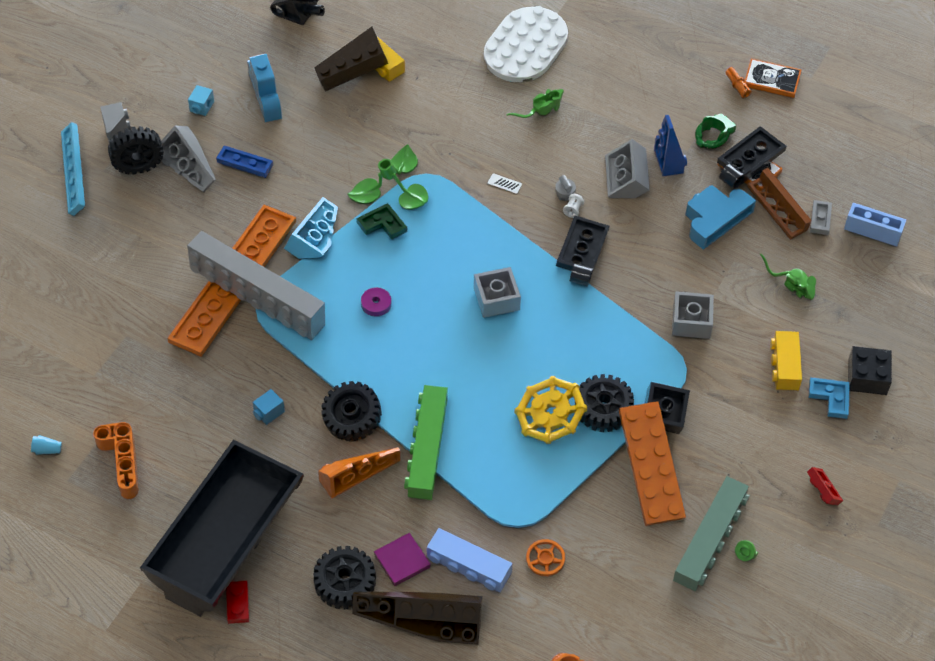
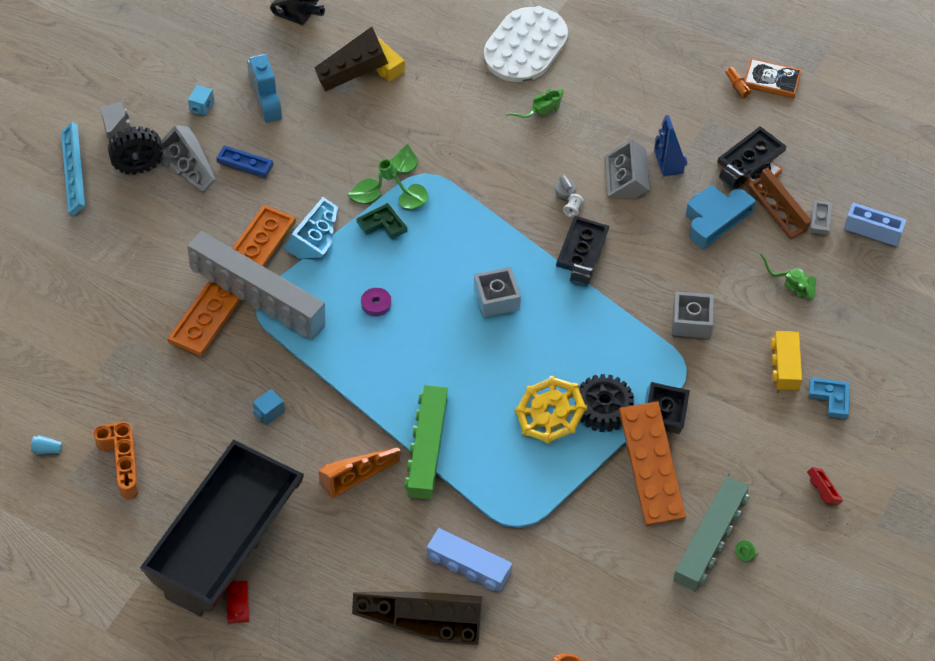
(343, 563): black wheel -> none
(353, 424): black wheel -> none
(402, 559): magenta tile -> none
(504, 183): white sticker -> none
(545, 557): orange wheel -> none
(718, 122): green piece -> none
(870, 370): black brick -> none

